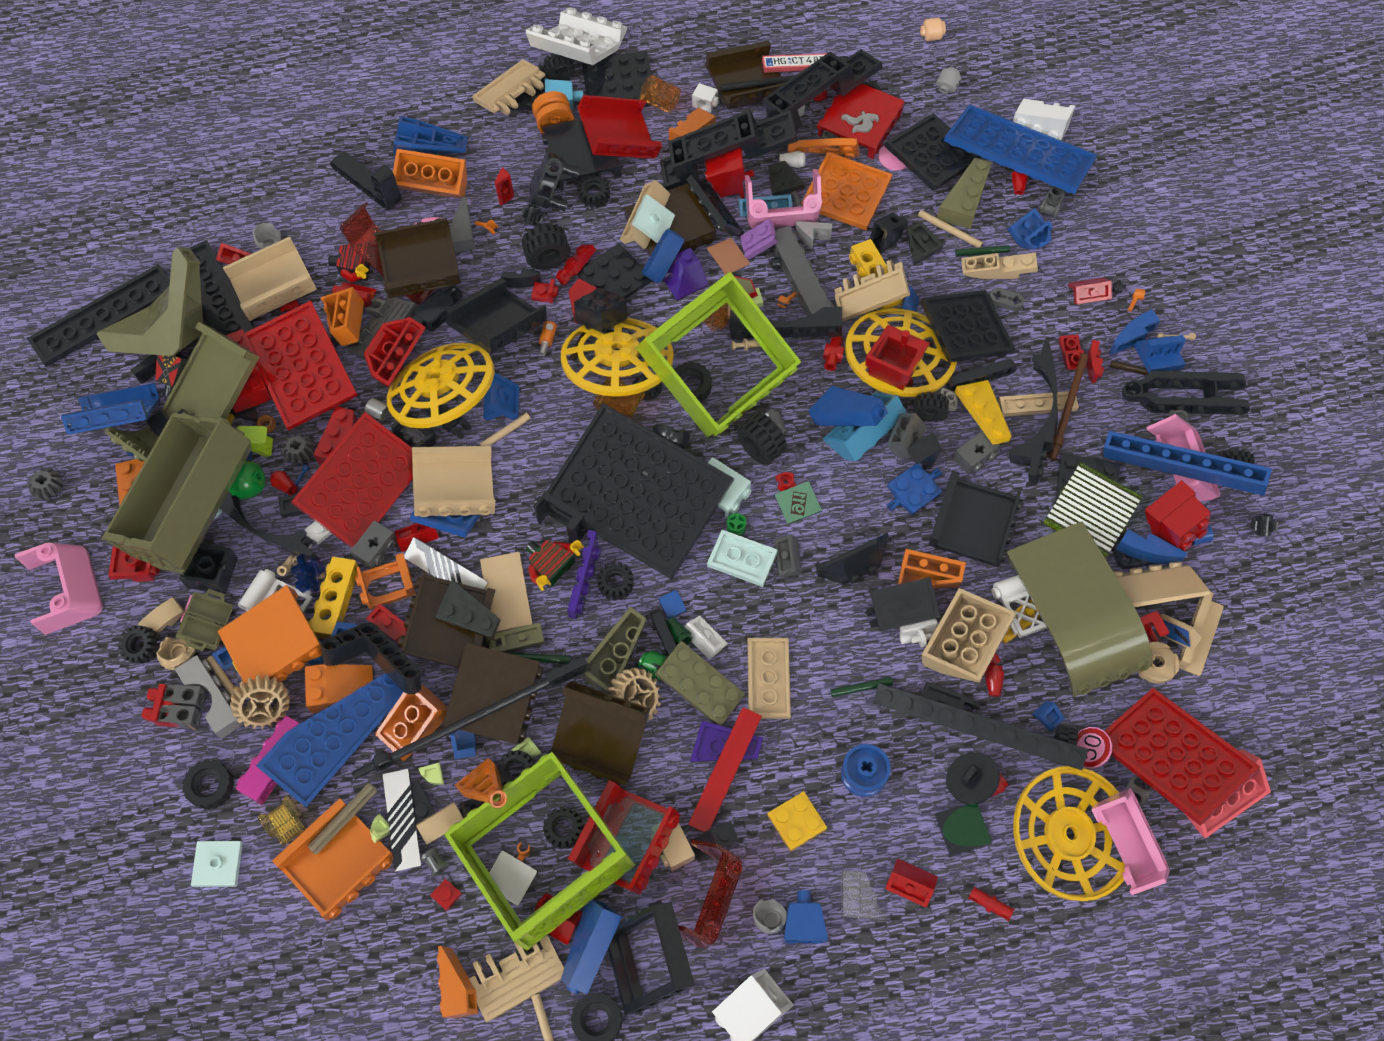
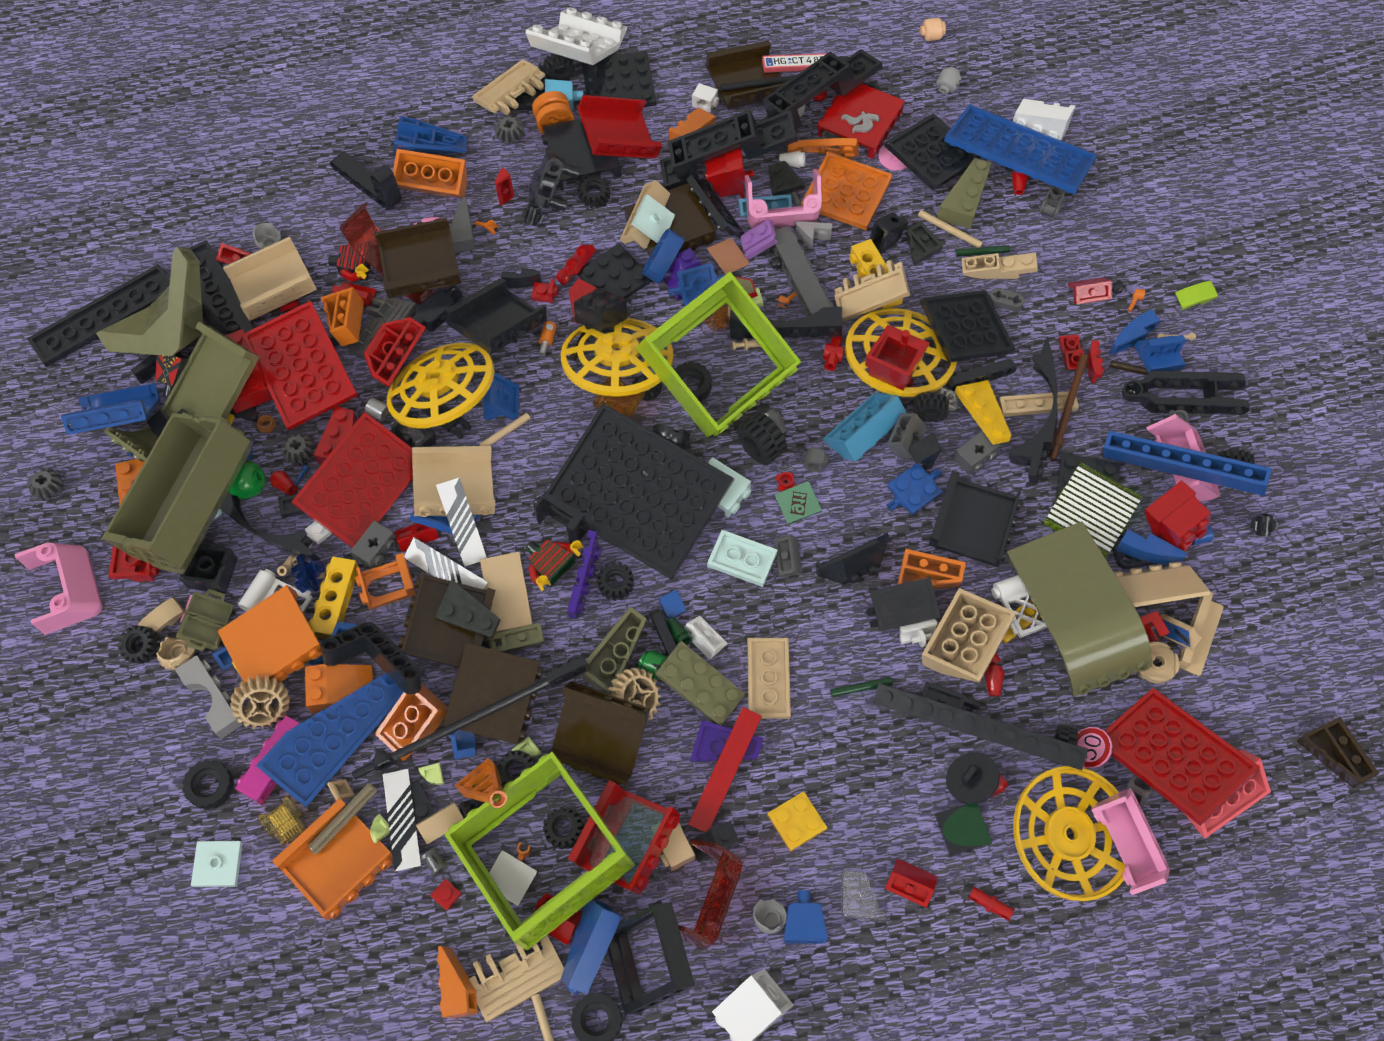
(175, 706): dark grey hips -> none
(221, 675): tan bar -> none
(259, 440): lime slope -> none
(340, 789): none -> tan slope
(388, 623): red hinge -> none
(461, 521): none -> white sticker
(509, 129): none -> dark grey gear
(545, 246): black tyre -> none
(560, 659): dark green bar -> none
(660, 93): clear orange brick -> none
(694, 282): none -> blue plate
(736, 520): green wheel -> none
(816, 459): none -> dark grey plate
(847, 408): blue slope -> none
(876, 772): blue wheel -> none
(911, 301): blue slope -> none
(1031, 231): blue slope -> none
(1049, 715): blue slope -> none
(1196, 294): none -> lime slope
(1340, 752): none -> dark brown wedge

